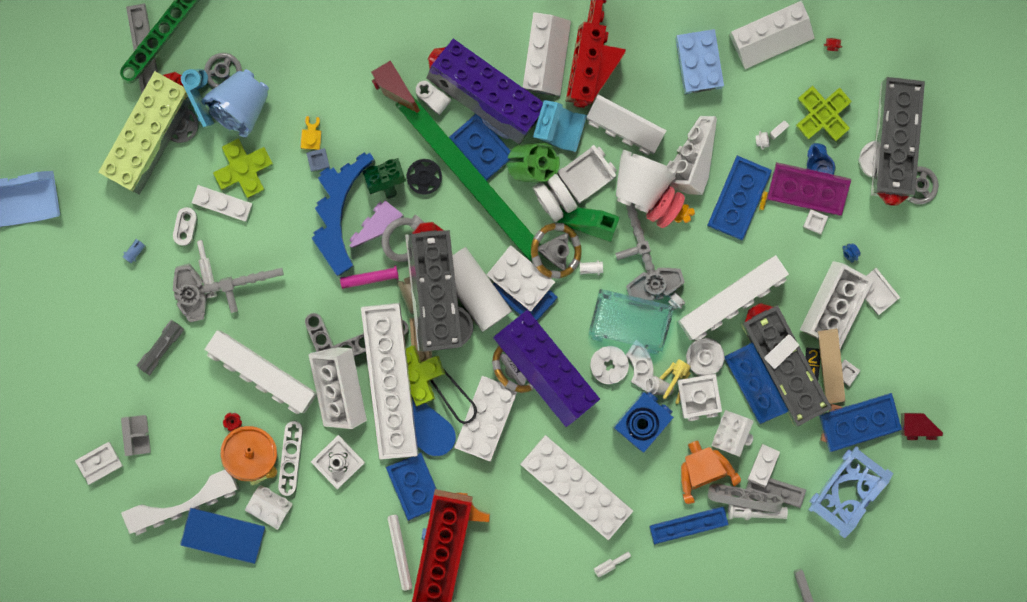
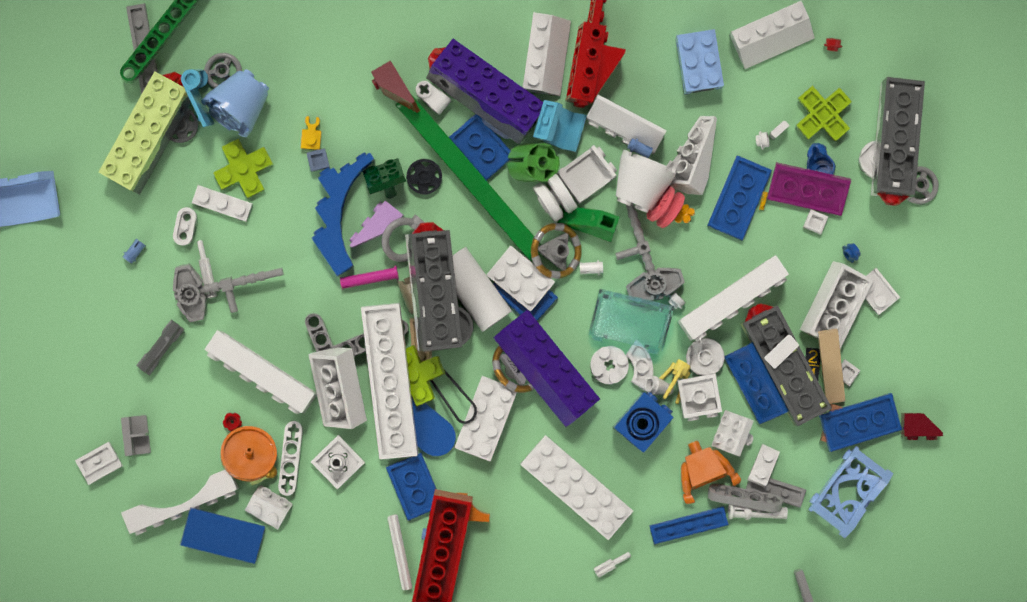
(639, 148): none -> medium blue pin

